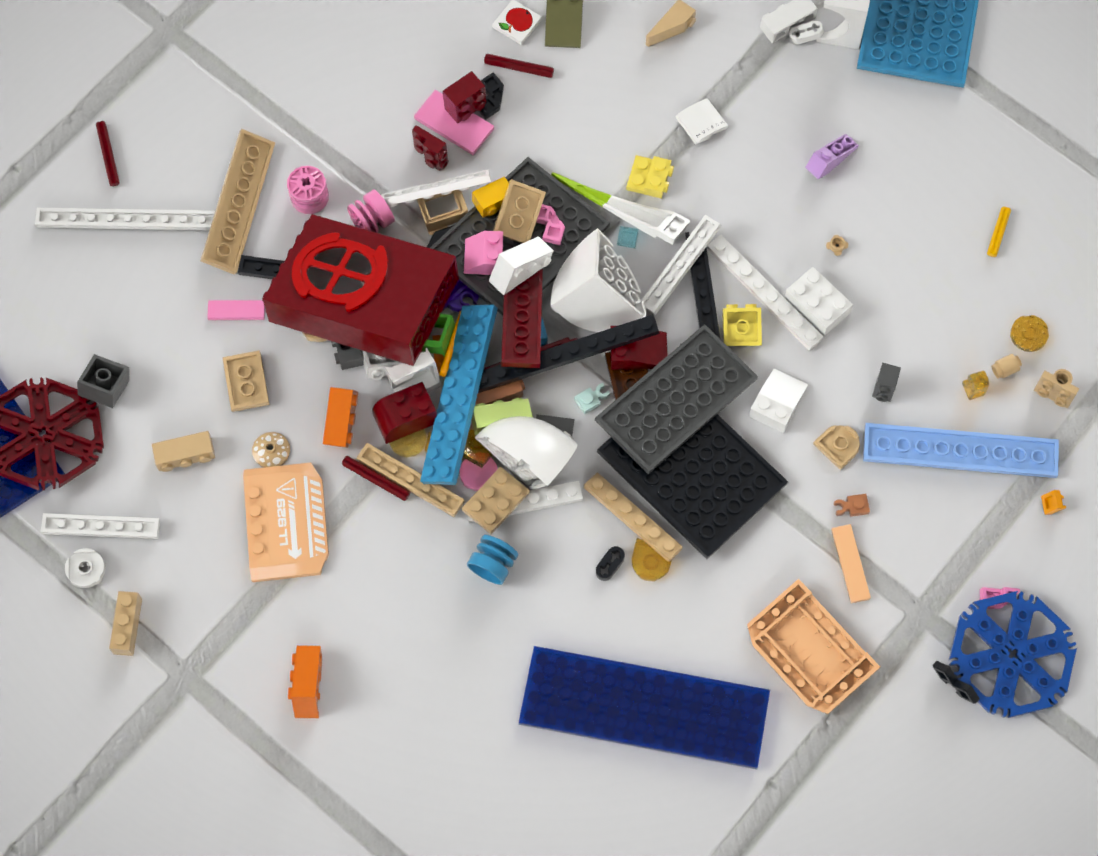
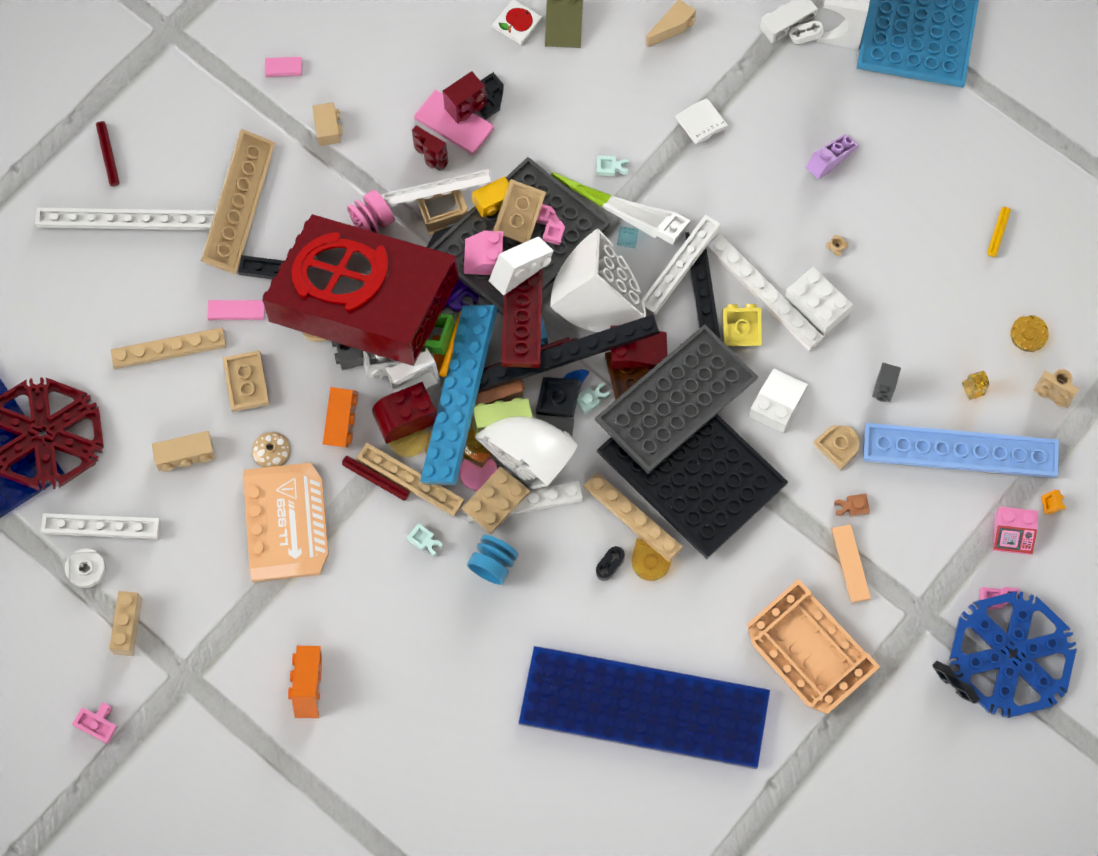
(95, 723): none -> bright pink plate
(103, 381): dark grey brick -> none
(168, 348): none -> tan plate
(283, 66): none -> bright pink tile
(307, 189): bright pink wheel -> none
(326, 124): none -> tan brick
(423, 538): none -> light aqua plate
(518, 65): dark red axle -> none
(558, 397): none -> black plate
(578, 374): none -> blue tile
(608, 165): none -> light aqua plate
(650, 176): light yellow plate -> none
(1006, 366): tan brick -> none
(1015, 530): none -> bright pink slope

